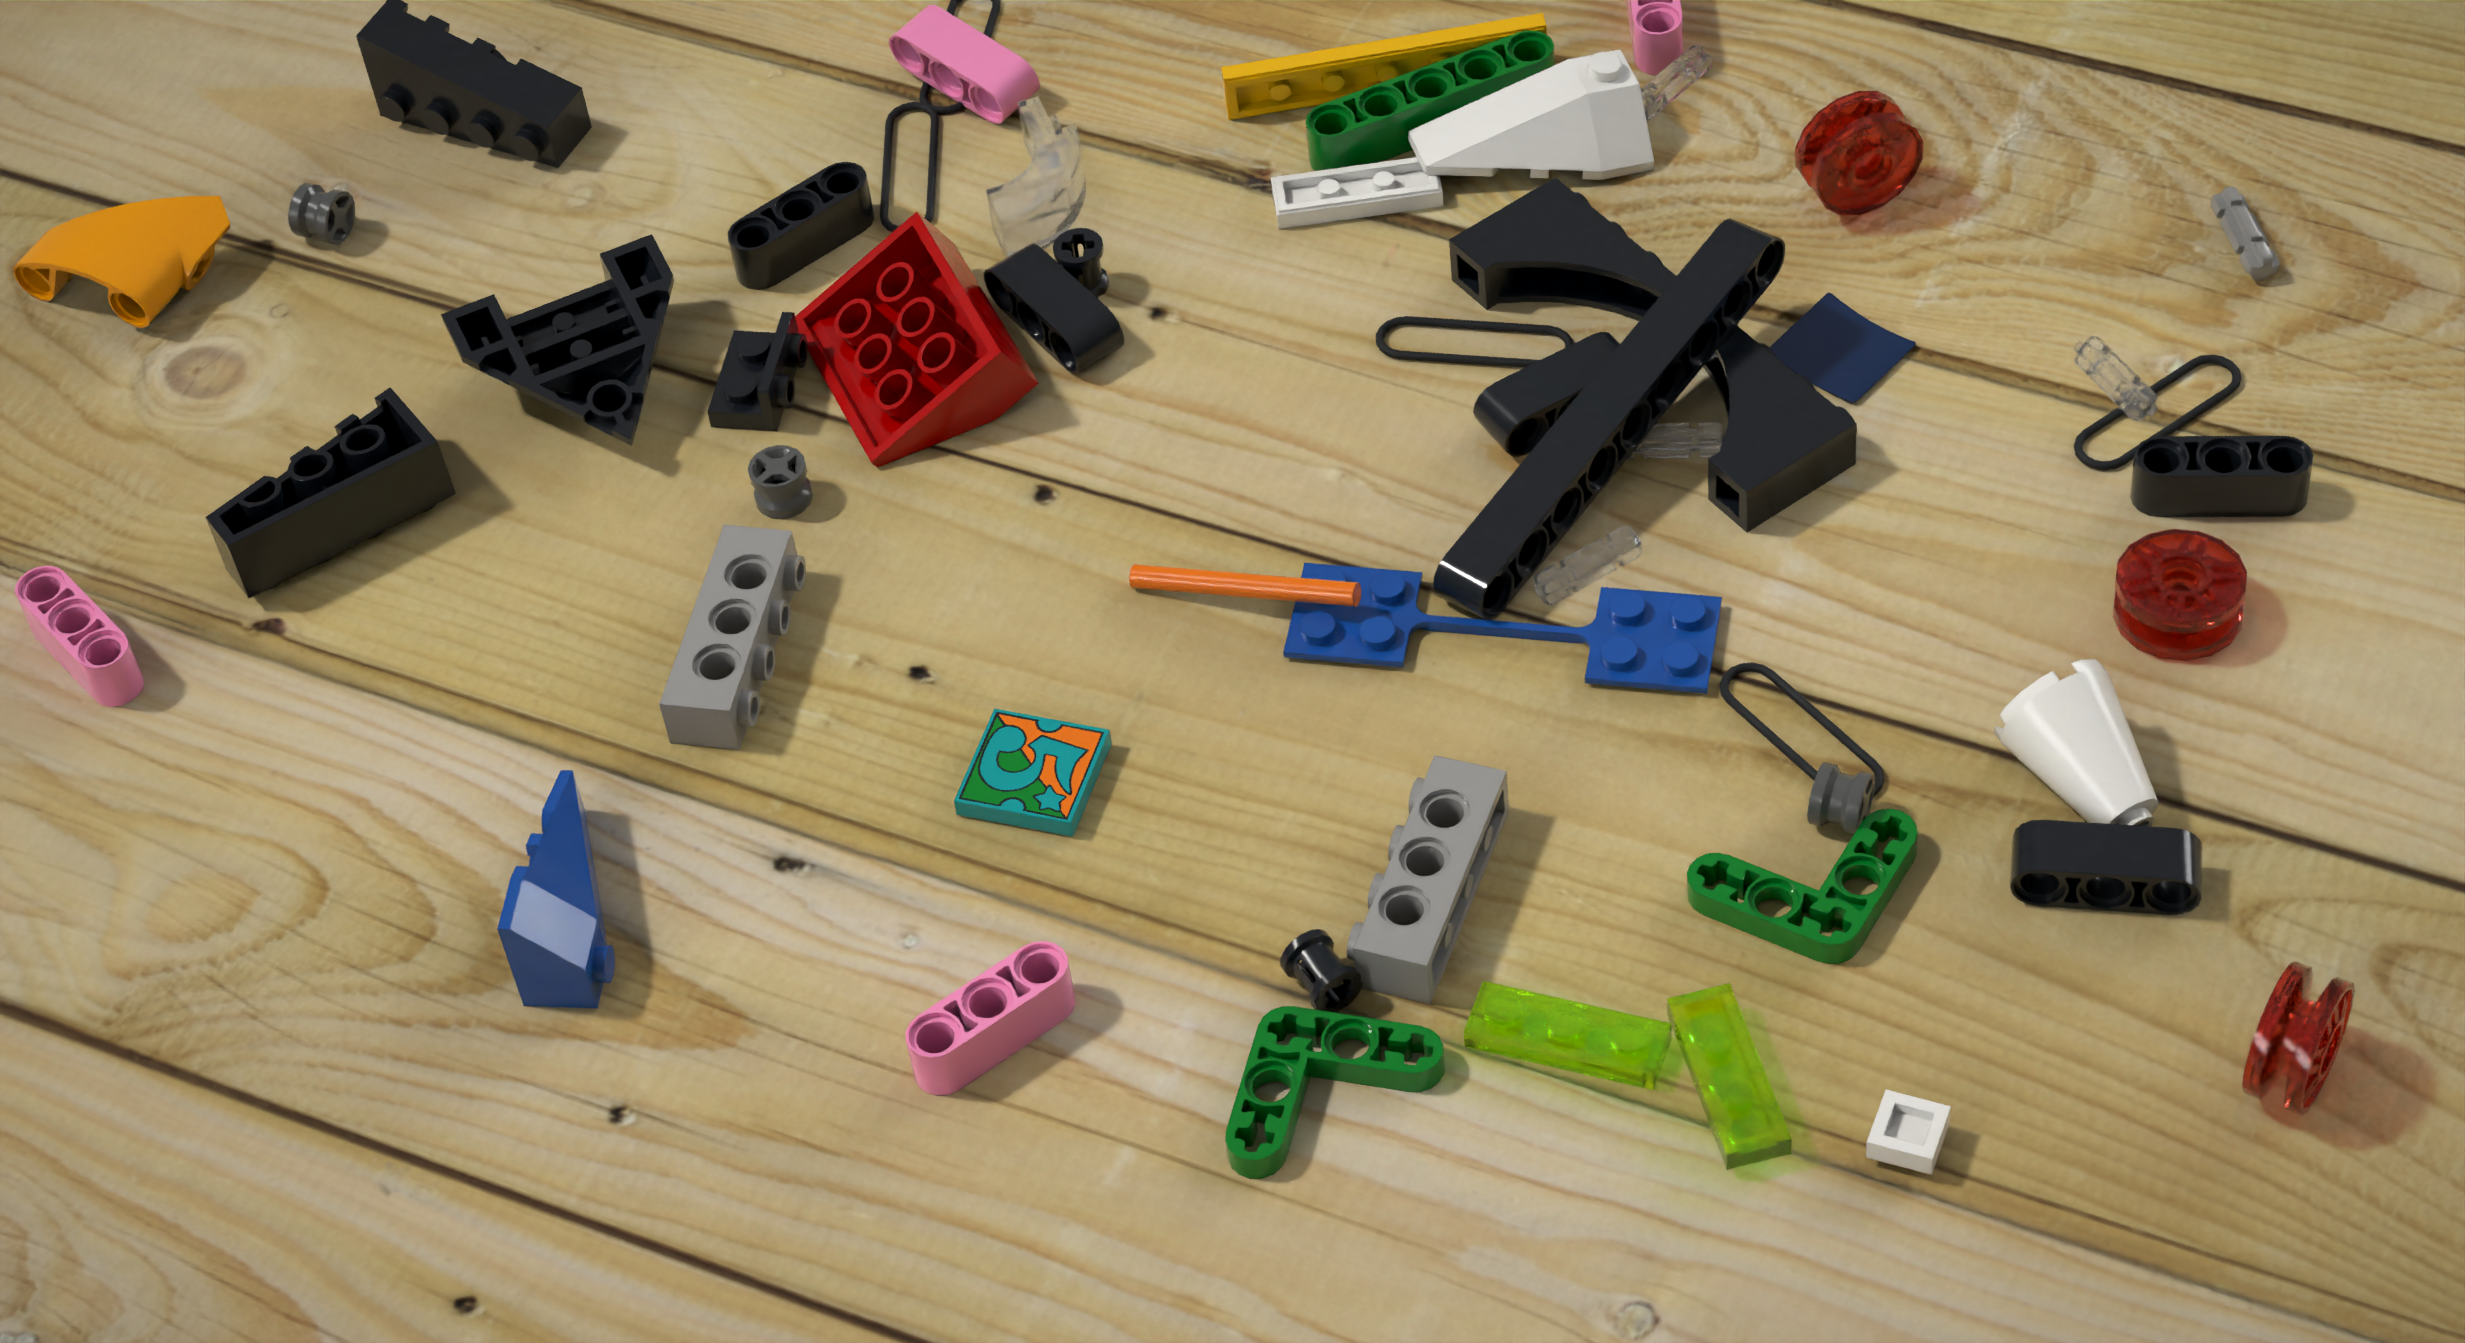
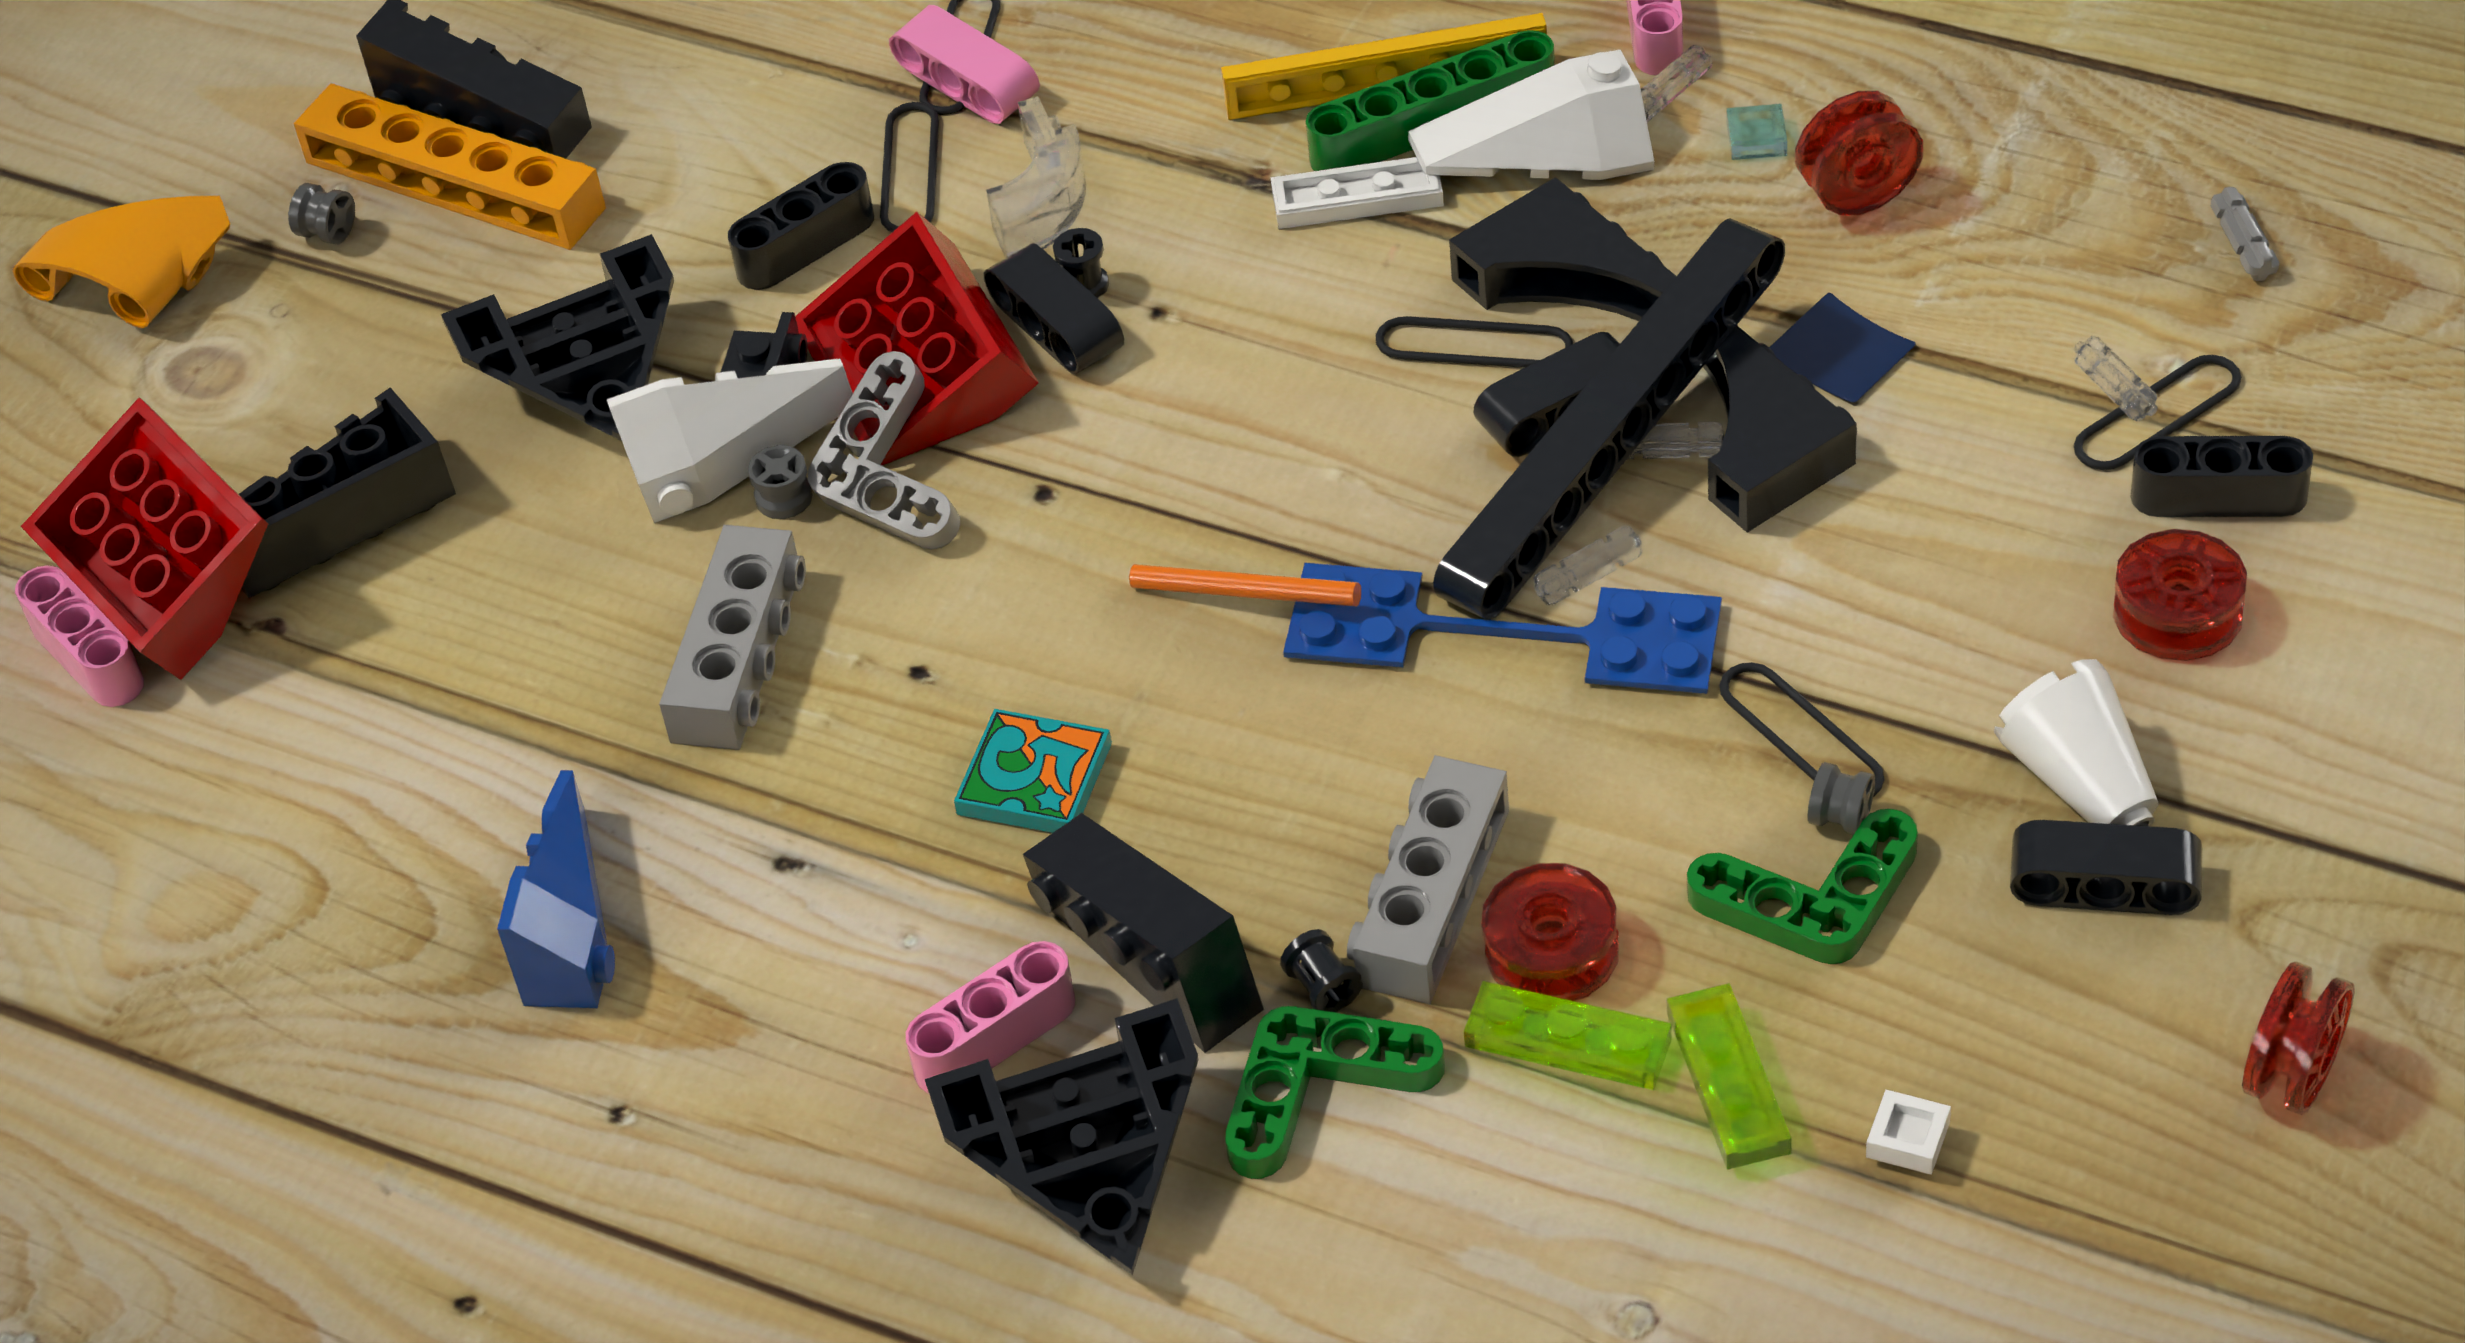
(151, 538): none -> red slope
(451, 166): none -> light orange brick
(700, 436): none -> white wedge
(866, 474): none -> light grey beam
(1082, 1132): none -> black wedge
(1147, 926): none -> black wedge
(1551, 931): none -> clear red wheel
(1756, 131): none -> clear light blue tile

